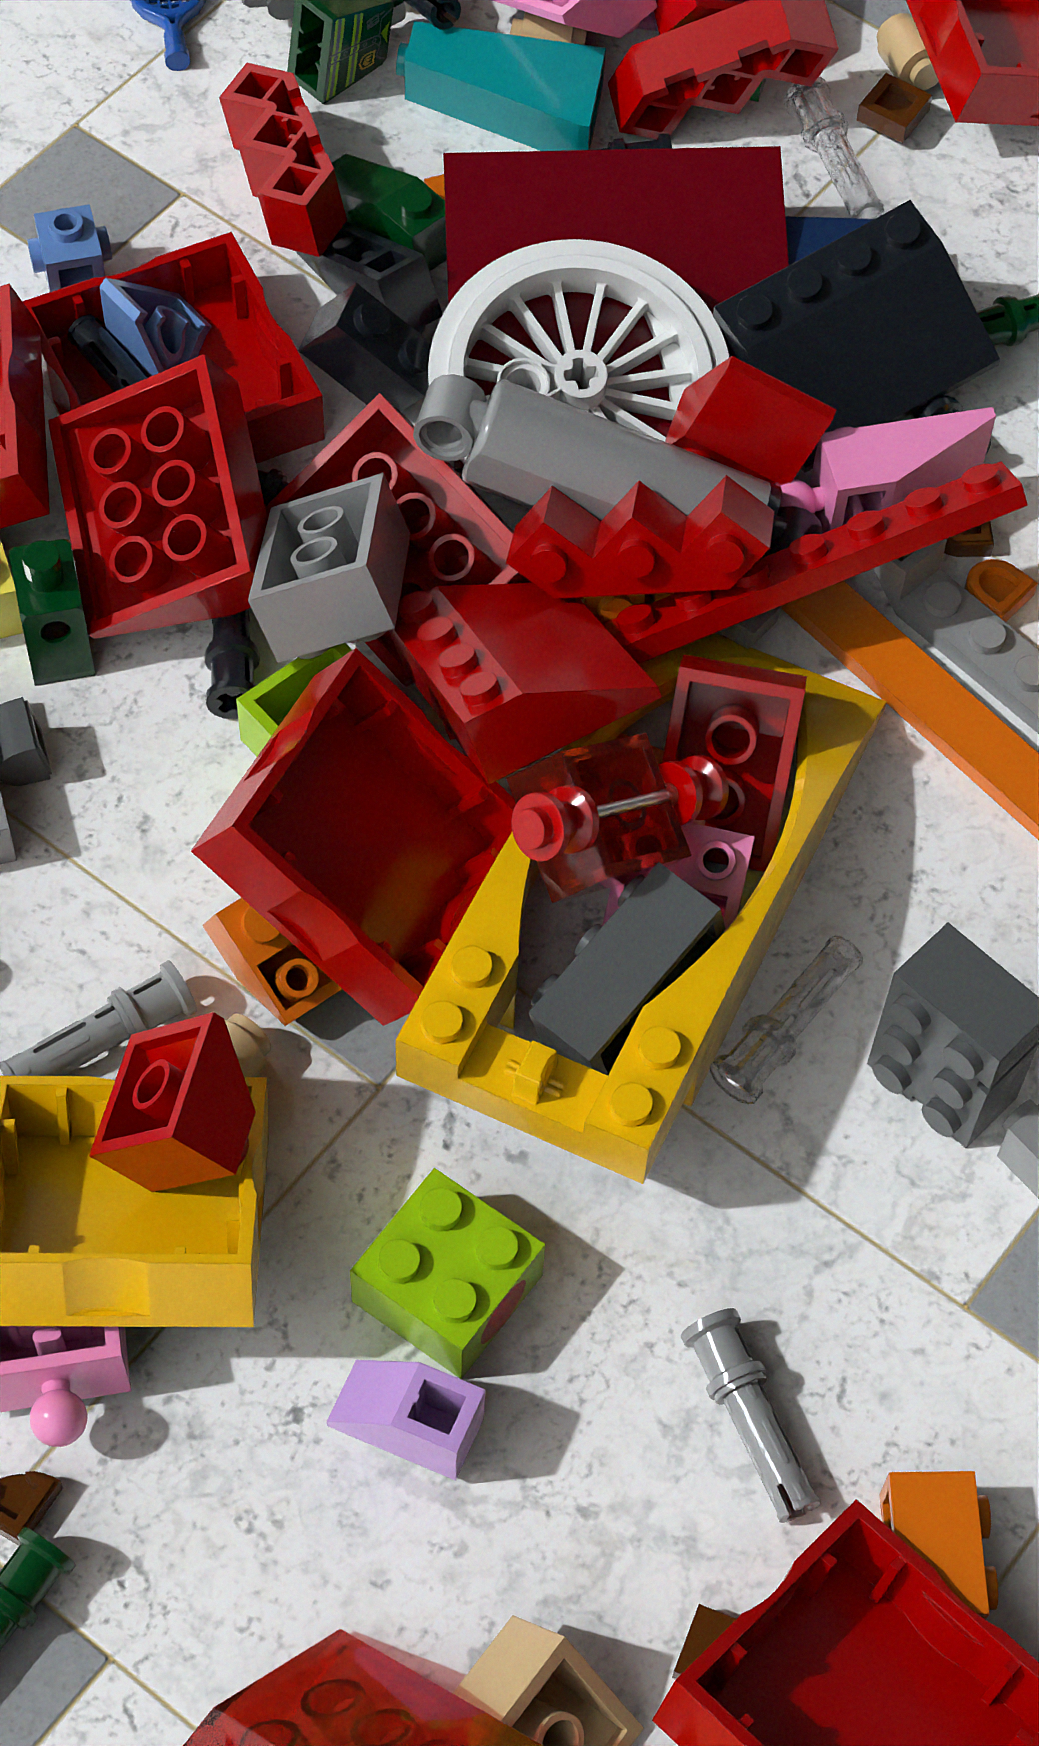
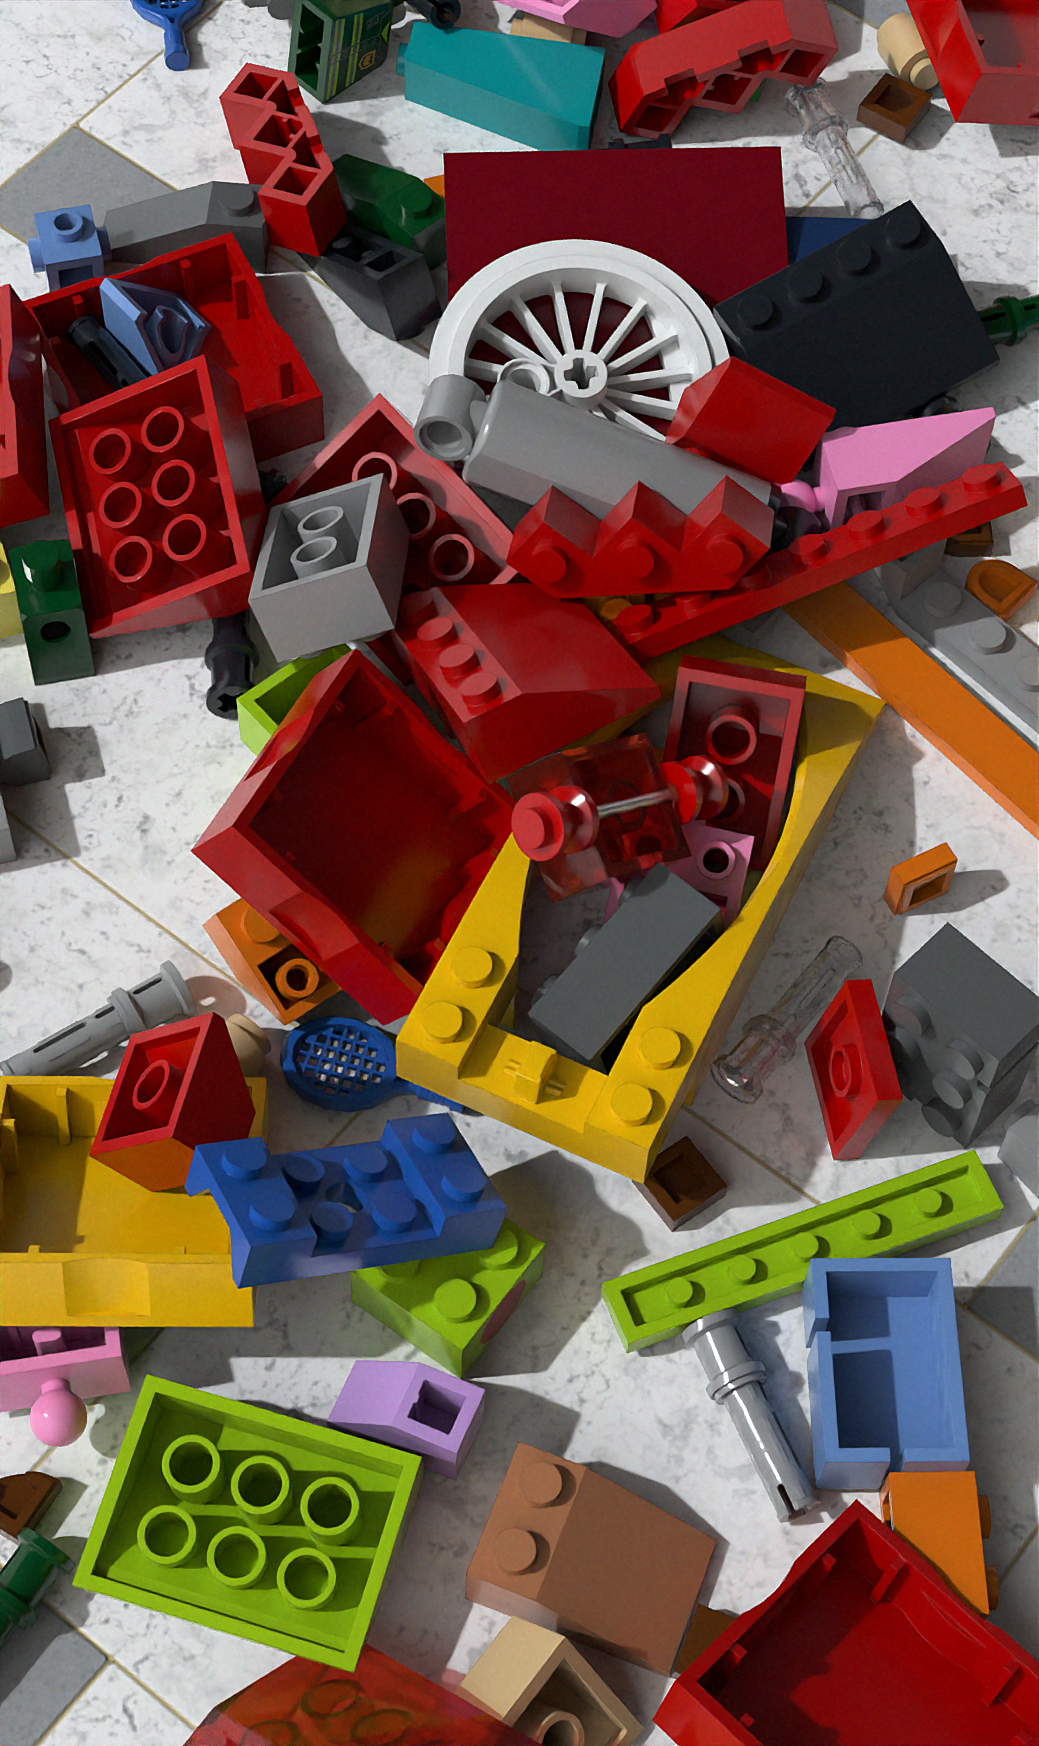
(189, 217): none -> dark grey slope
(251, 1523): none -> lime slope
(368, 349): black brick -> none
(373, 1093): none -> blue piece
(411, 1192): none -> blue piece
(589, 1561): none -> nougat slope
(681, 1184): none -> reddish brown tile
(776, 1256): none -> lime plate
(853, 1070): none -> red tile
(883, 1369): none -> medium blue piece
(920, 879): none -> orange tile

